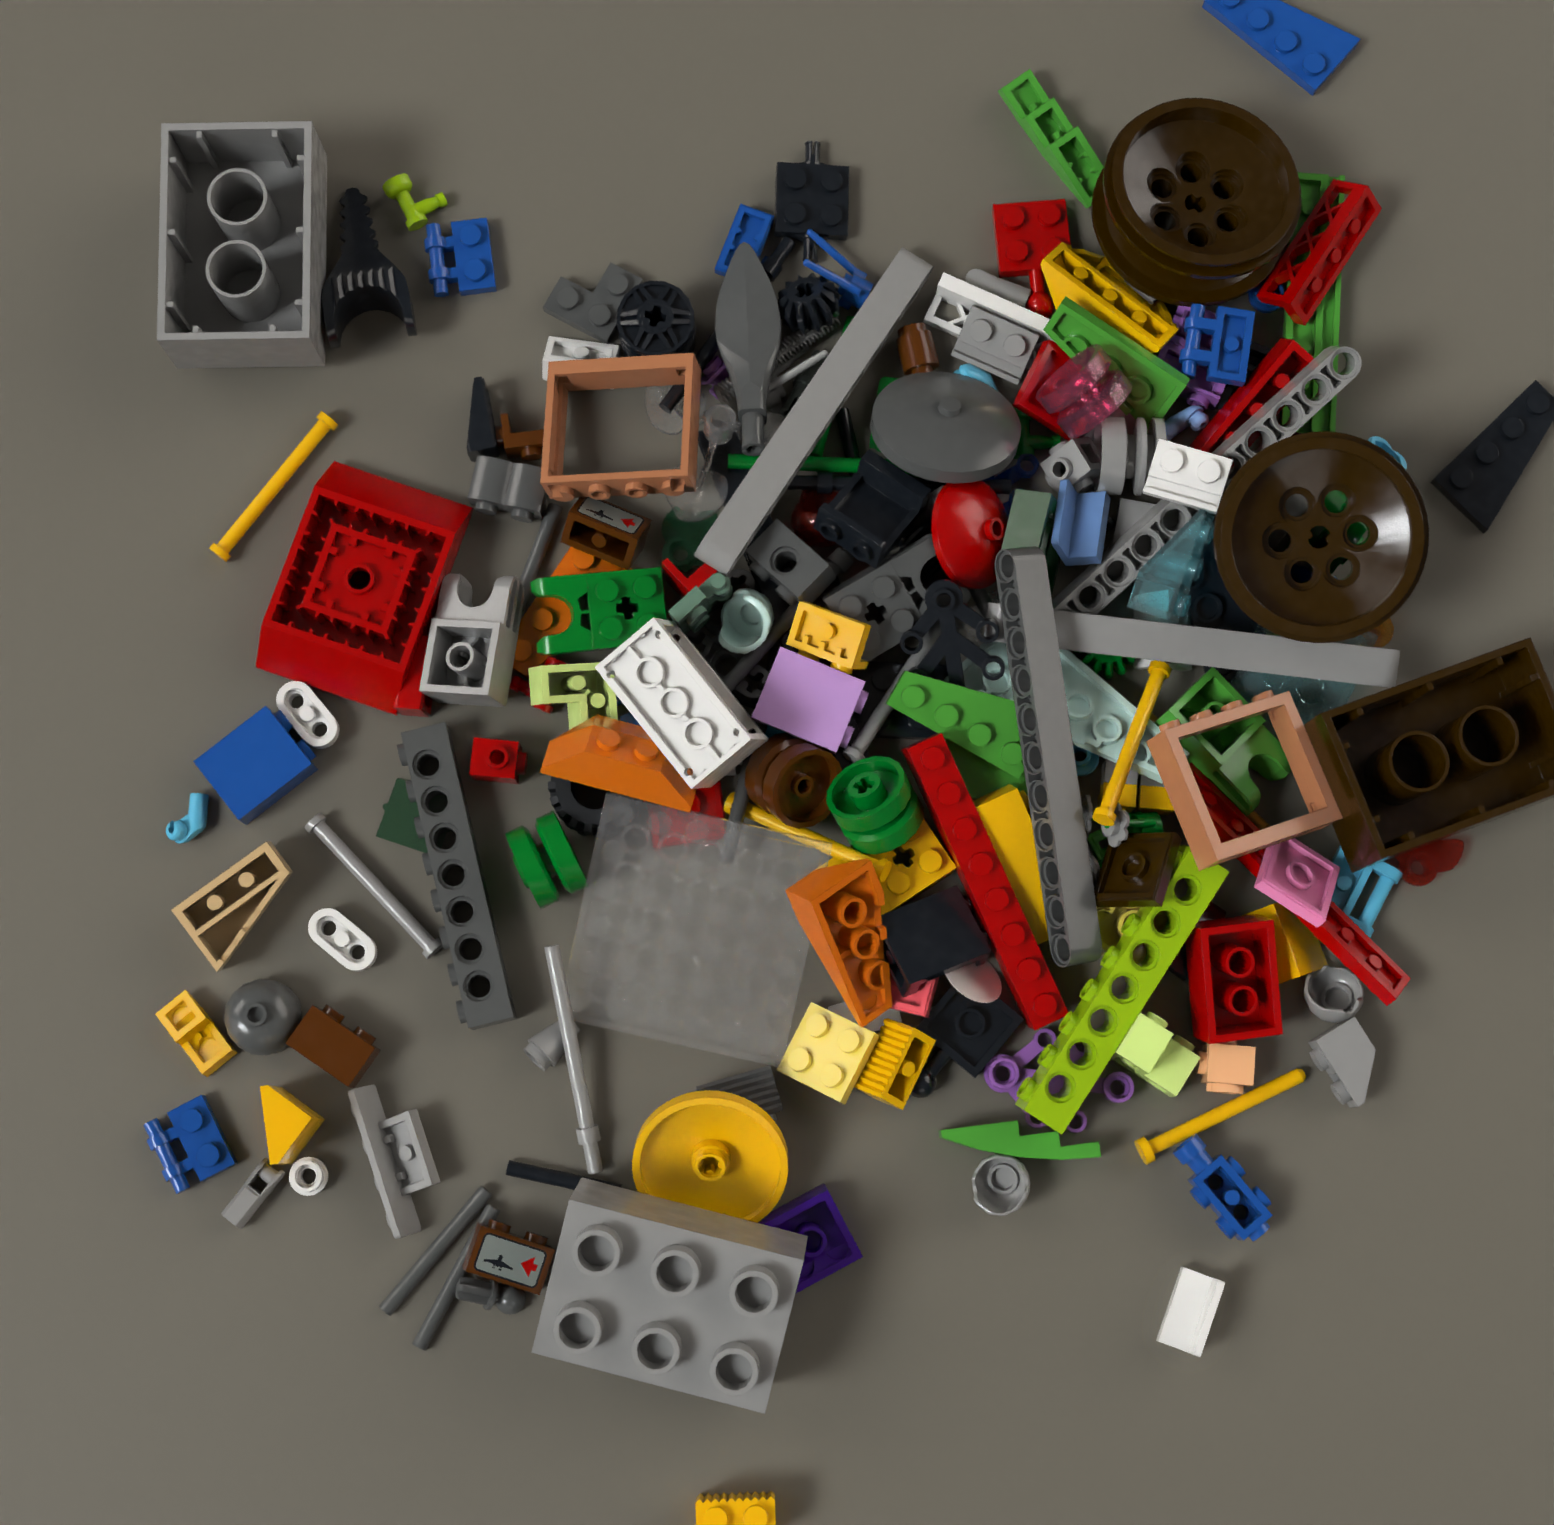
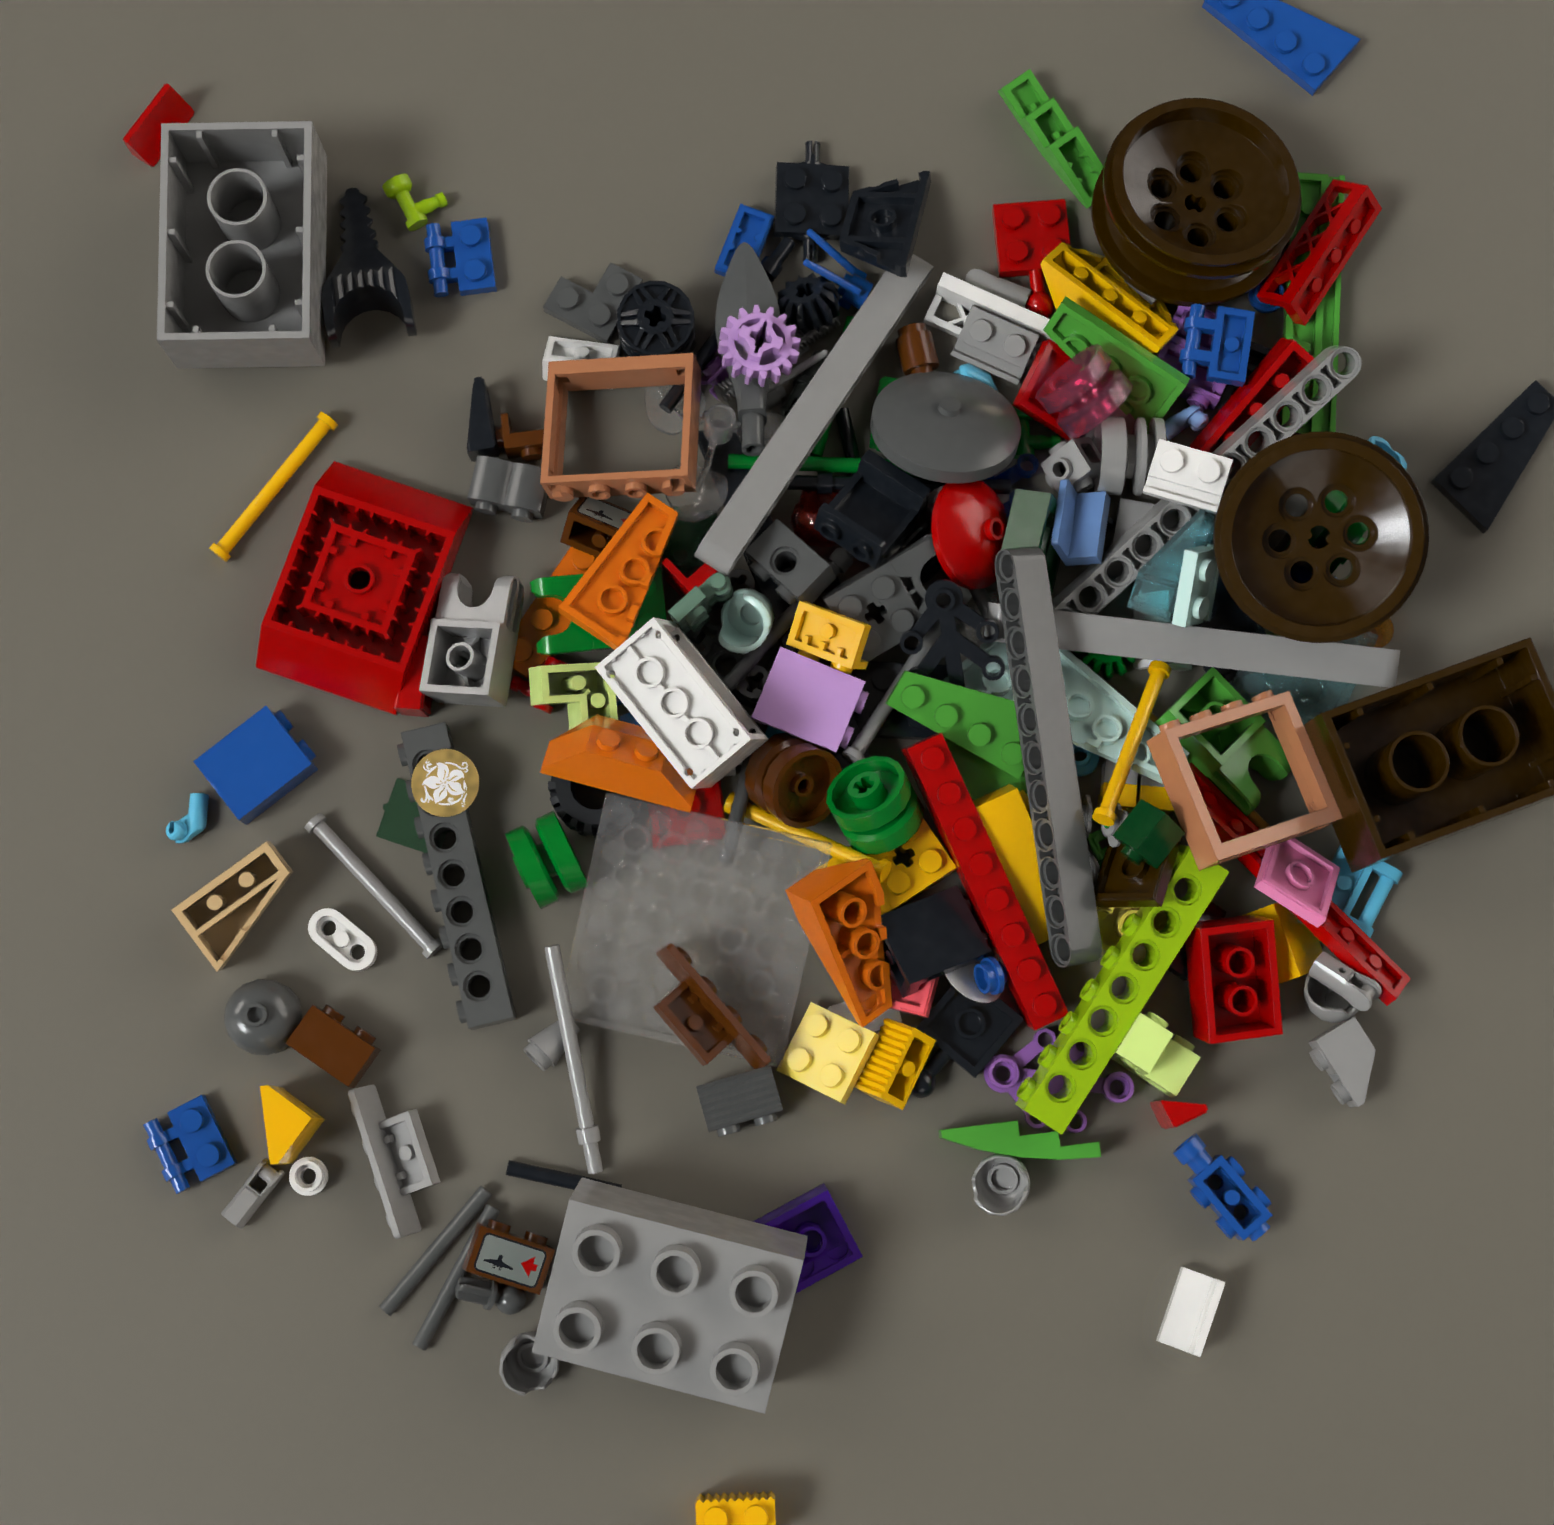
(145, 135): none -> red slope
(196, 1033): yellow slope -> none
(307, 716): white plate -> none
(445, 782): none -> pearl gold sticker
(497, 760): red brick -> none
(526, 1370): none -> light grey hair
(539, 548): dark grey bar -> none
(617, 581): none -> orange wing
(700, 1015): none -> reddish brown bracket
(712, 1155): yellow dish -> none
(743, 335): none -> lavender gear
(885, 223): none -> black wing
(990, 976): none -> blue plate
(1148, 835): none -> dark green brick
(1149, 1148): yellow bar -> none
(1173, 1114): none -> red slope
(1196, 586): none -> light aqua plate
(1226, 1067): light nougat brick -> none
(1345, 981): none -> light grey bar
(1435, 858): clear red plate -> none

